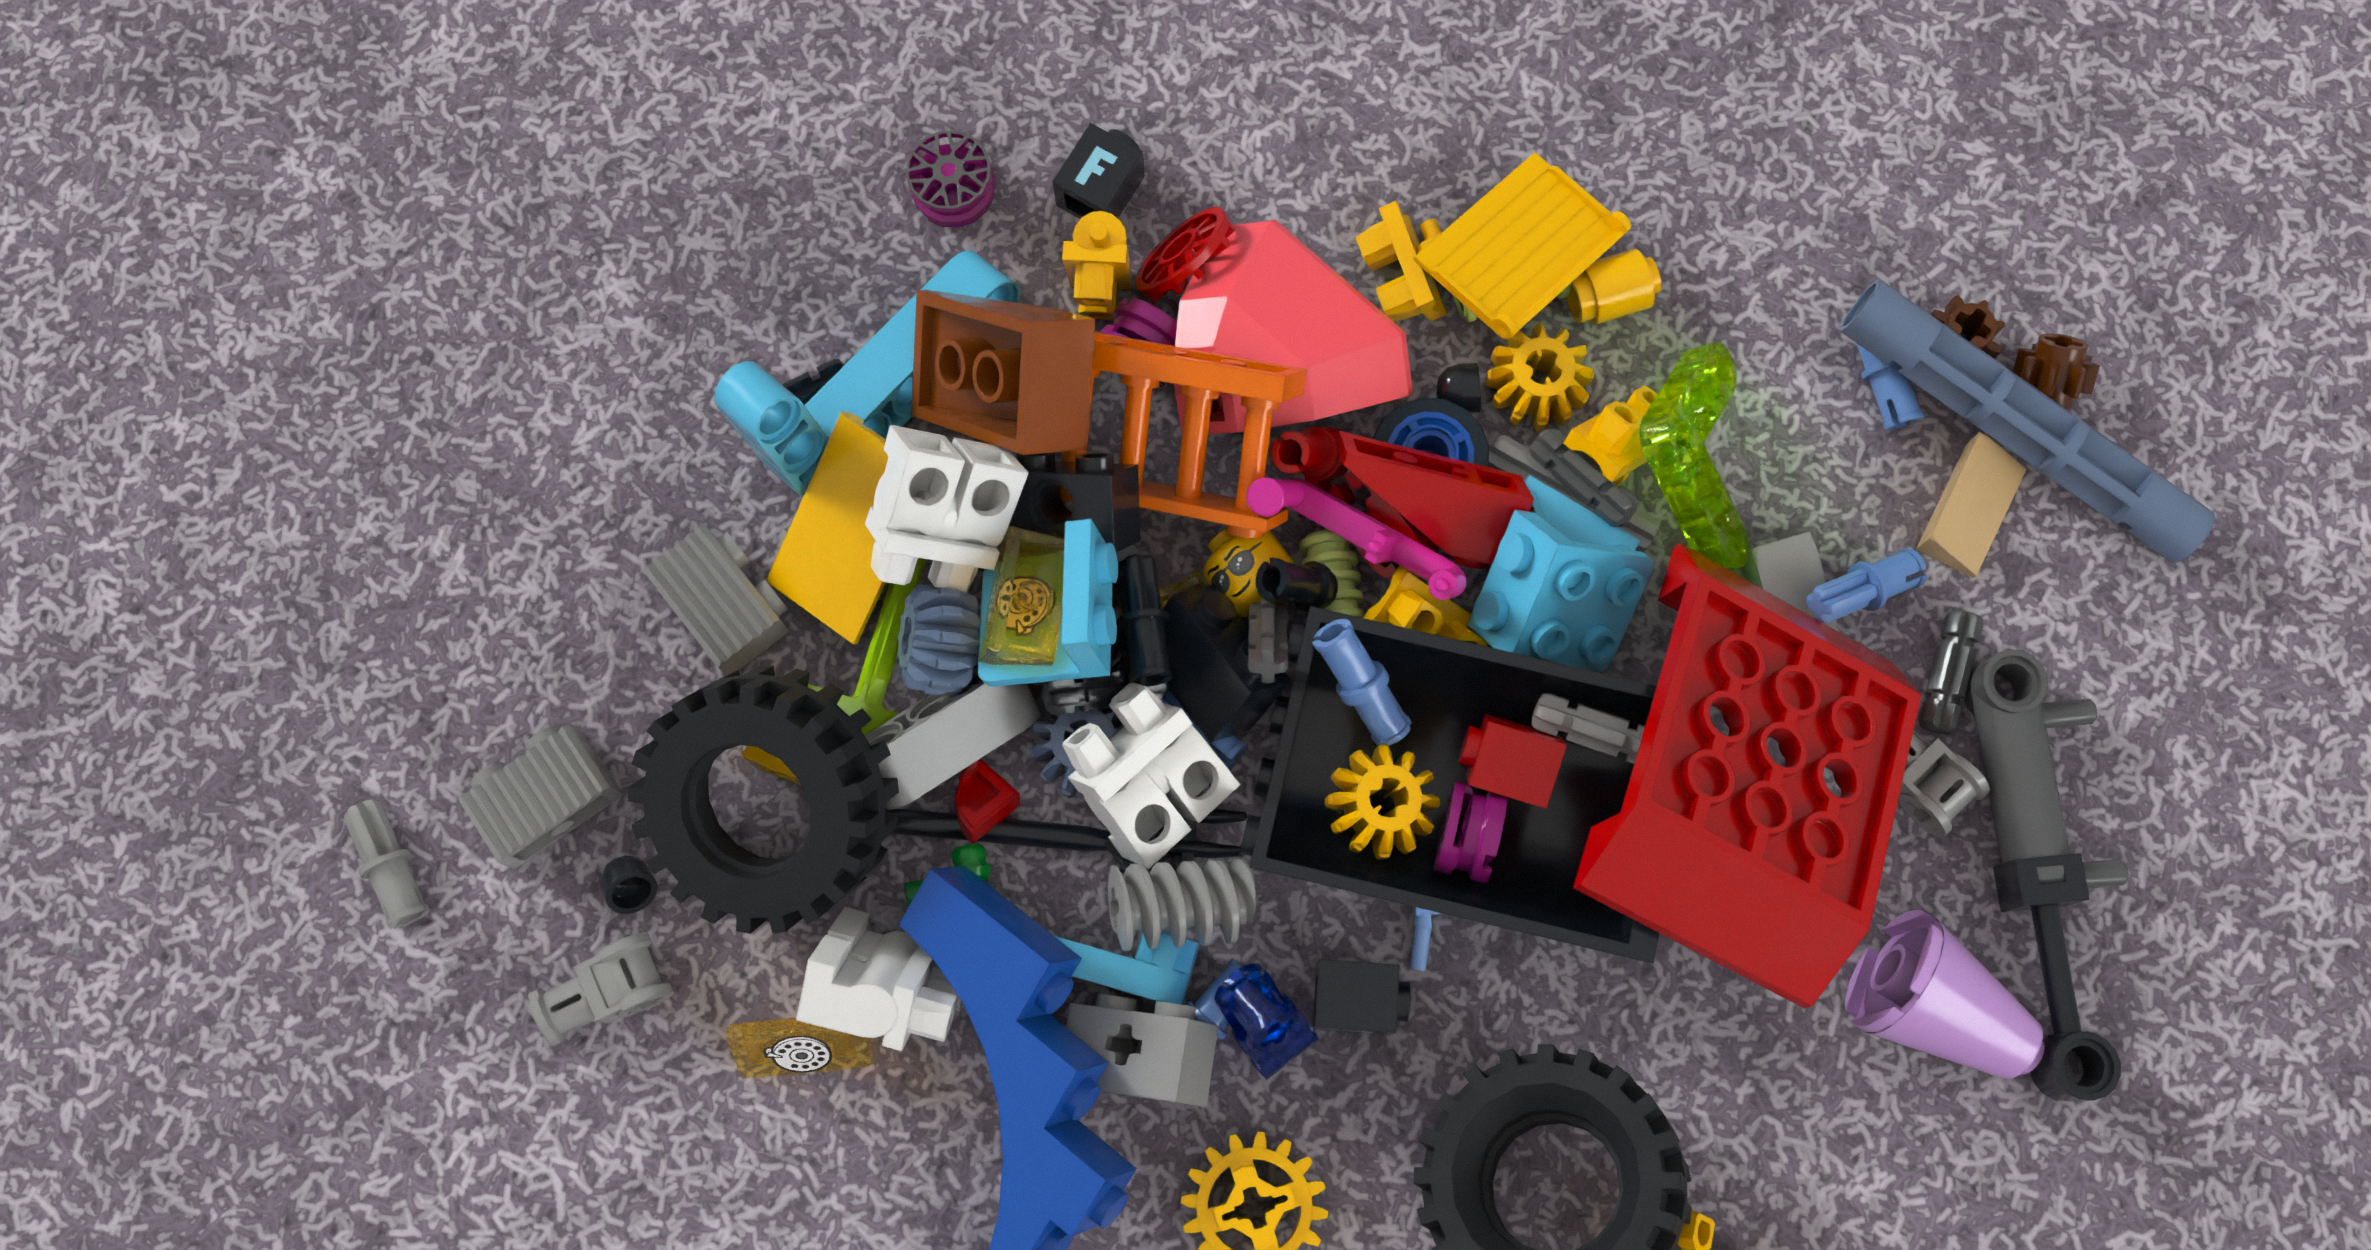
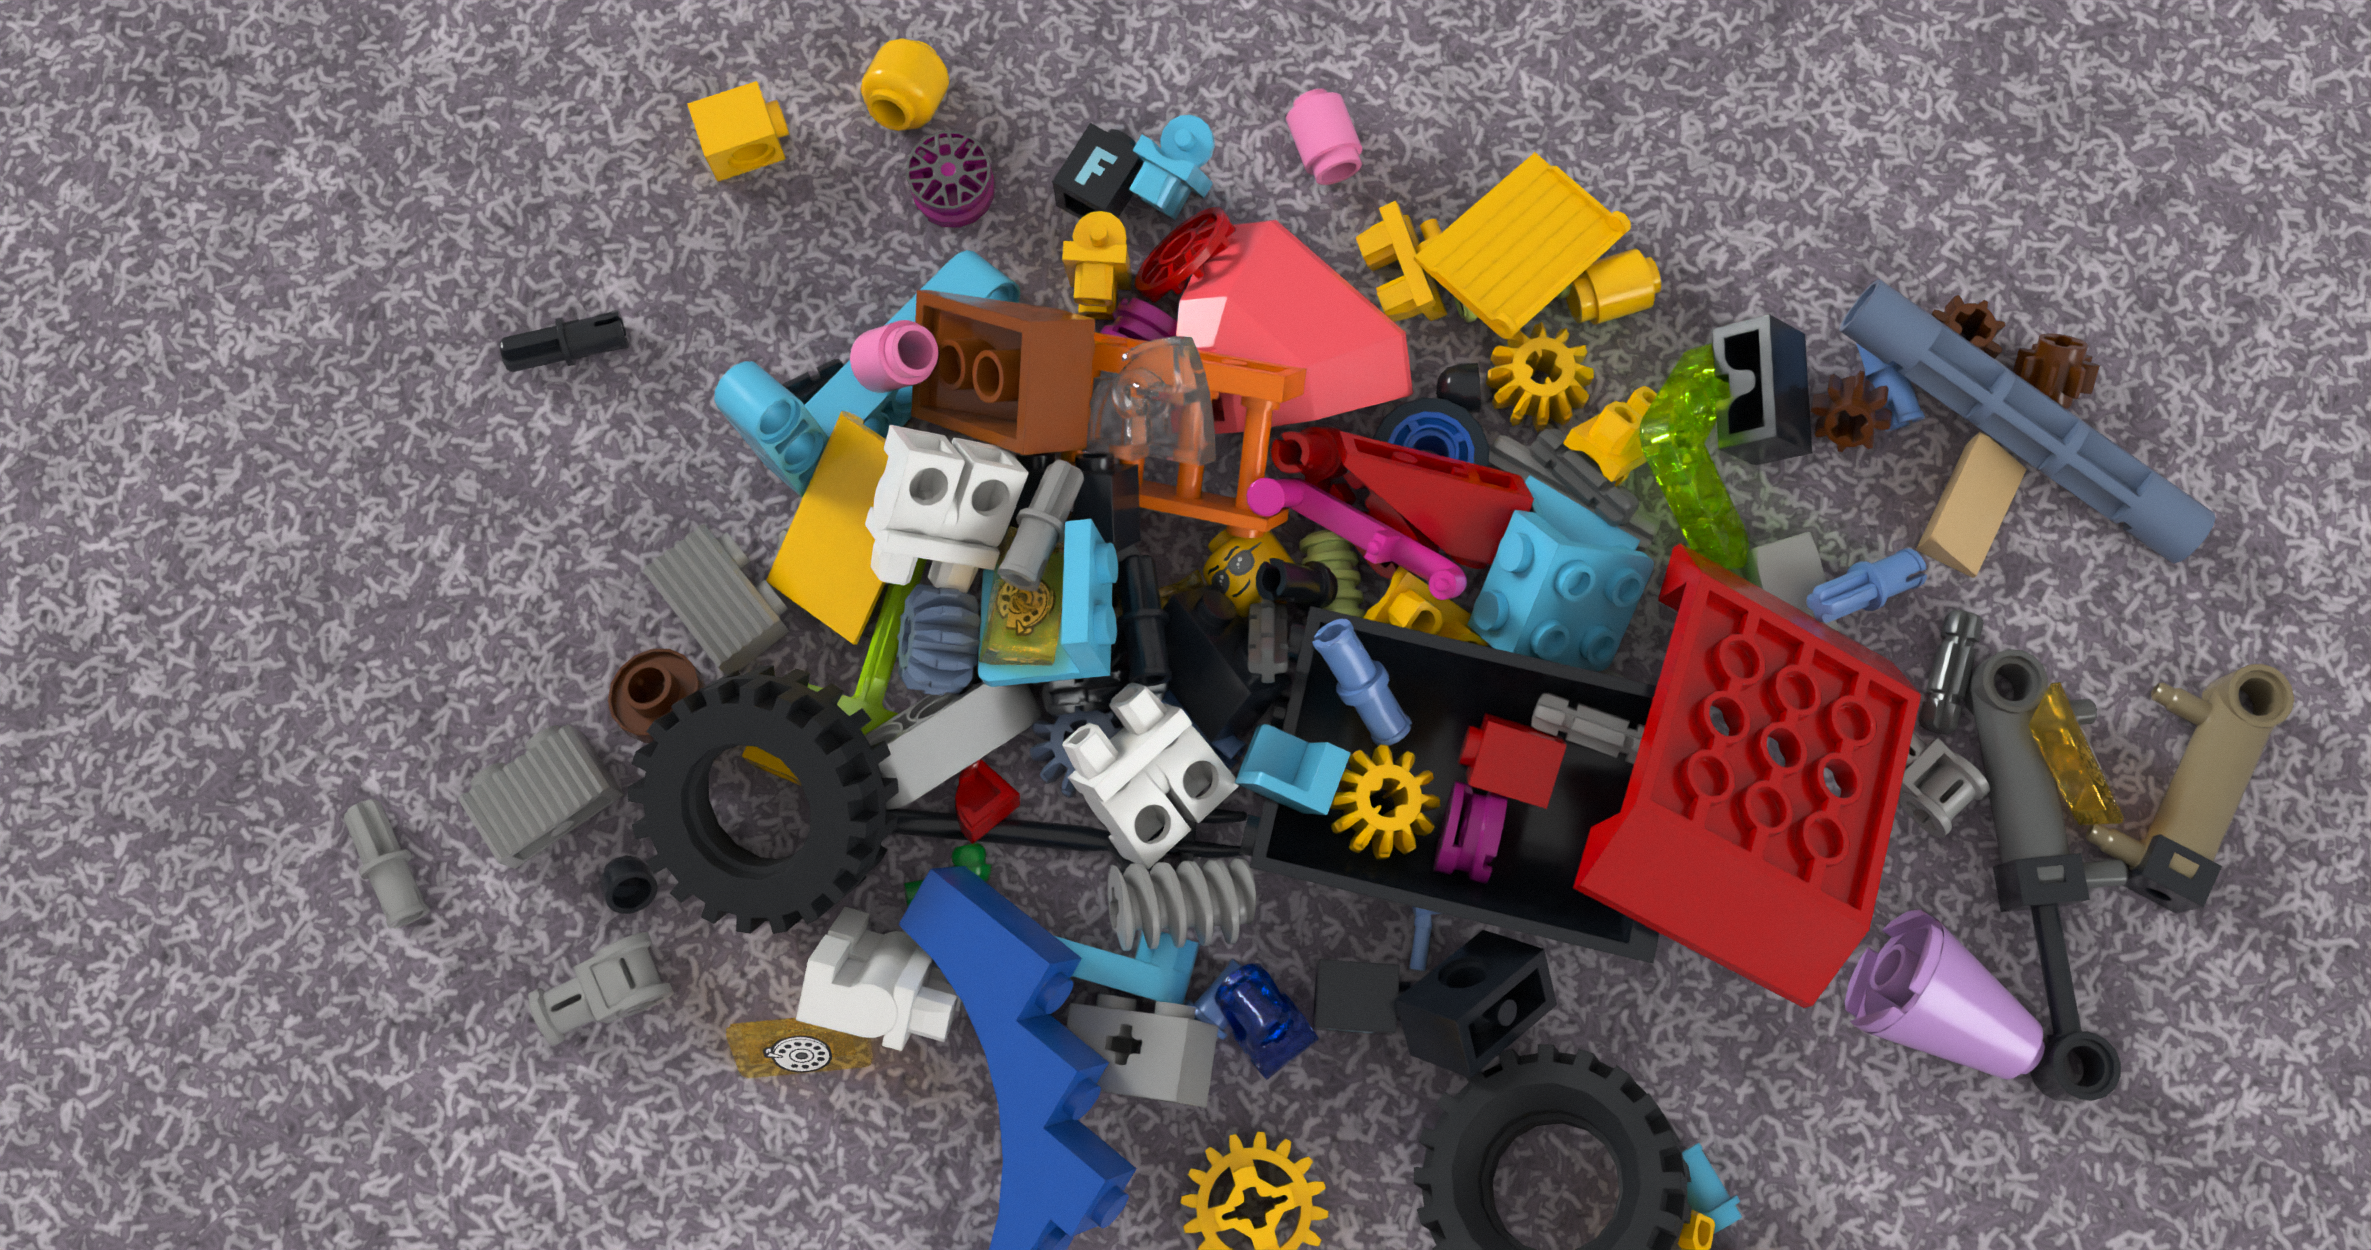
(564, 342): none -> black axle
(648, 688): none -> reddish brown plate
(739, 130): none -> yellow brick
(894, 356): none -> bright pink brick
(904, 84): none -> yellow head
(1041, 526): none -> light grey axle
(1155, 406): none -> clear brick
(1174, 170): none -> medium azure hips
(1292, 770): none -> medium azure panel
(1325, 136): none -> bright pink brick
(1476, 1003): none -> black brick
(1707, 1192): none -> medium azure pin
(1768, 390): none -> black brick
(1851, 411): none -> reddish brown gear
(2073, 760): none -> clear yellow slope
(2179, 849): none -> dark tan piece

